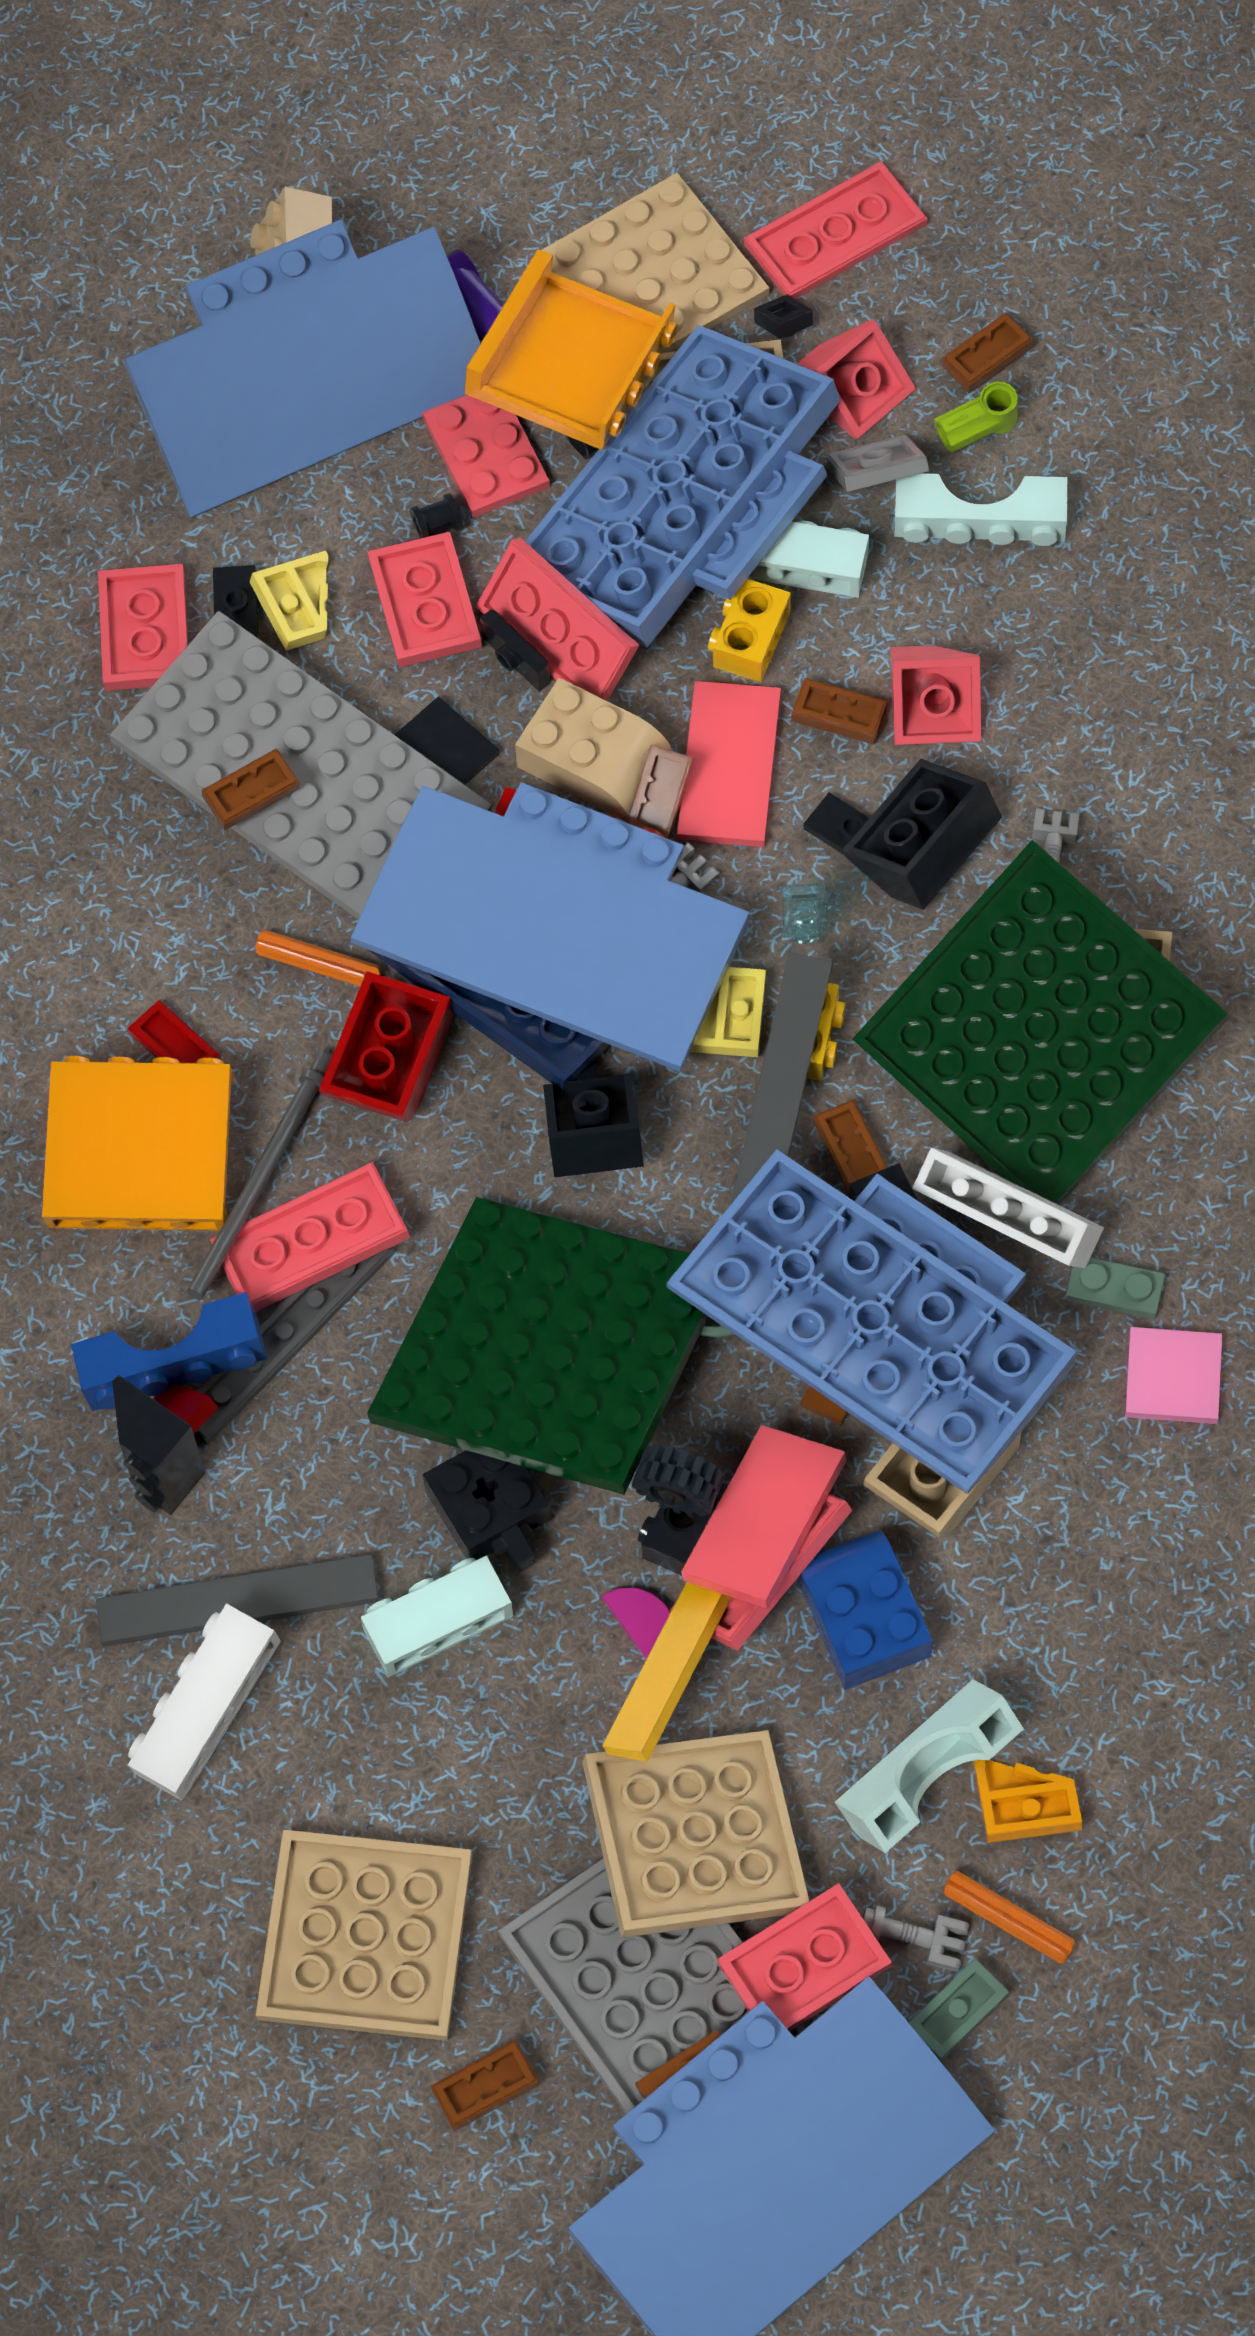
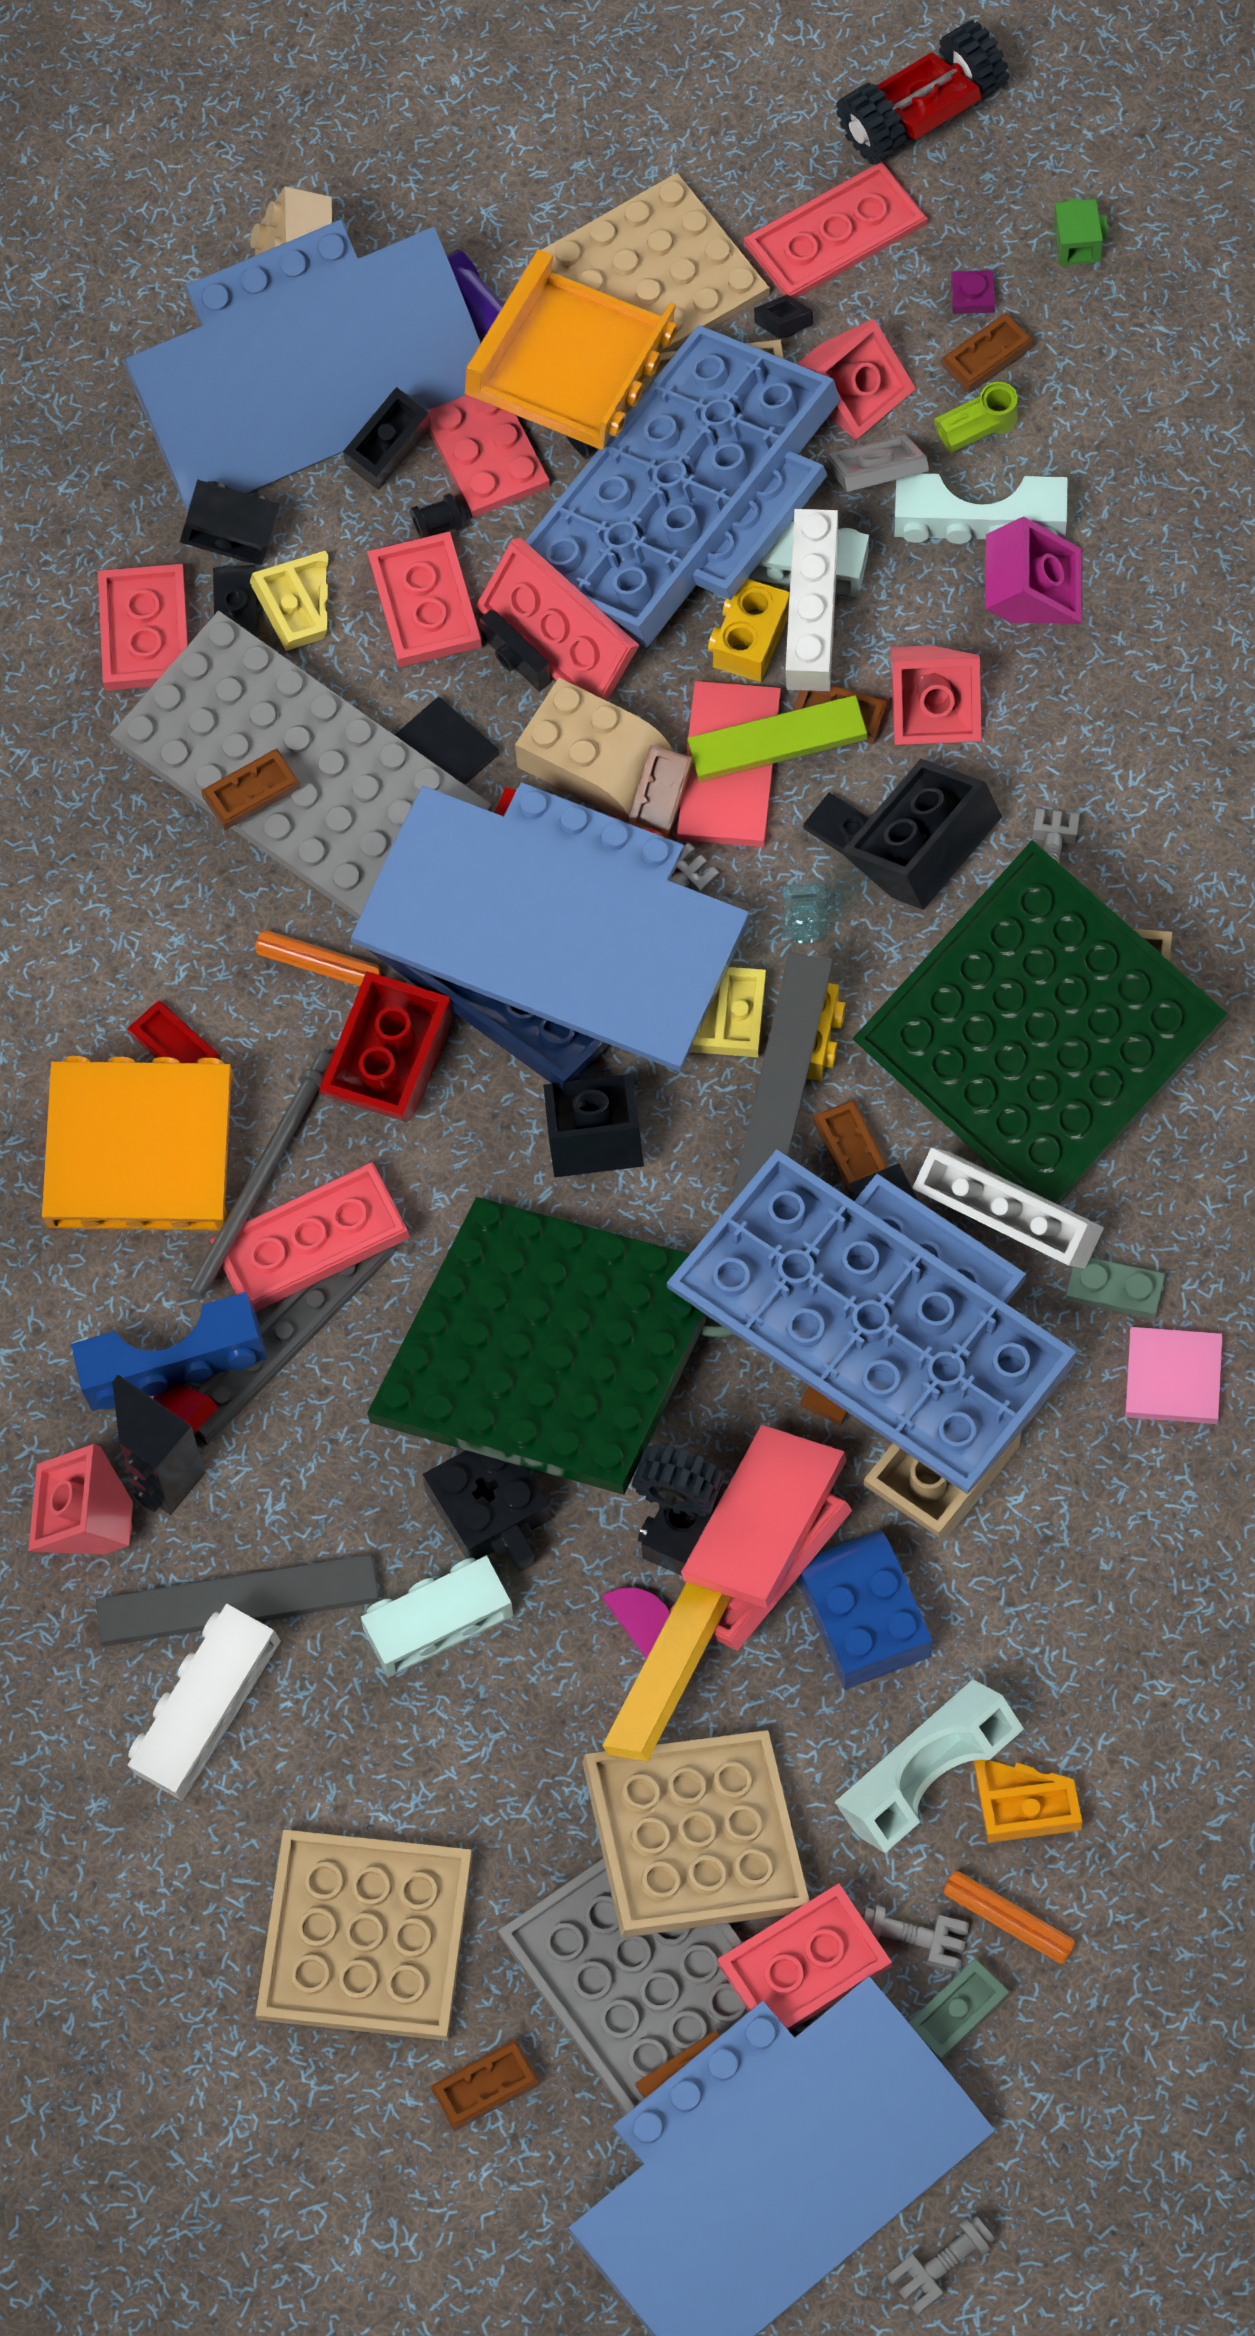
(80, 1505): none -> coral slope
(229, 522): none -> black brick
(387, 438): none -> black brick
(777, 738): none -> lime tile
(812, 600): none -> white brick
(923, 93): none -> plate
(924, 2277): none -> light grey hinge
(972, 292): none -> magenta plate
(1032, 575): none -> dark pink slope
(1079, 231): none -> bright green brick

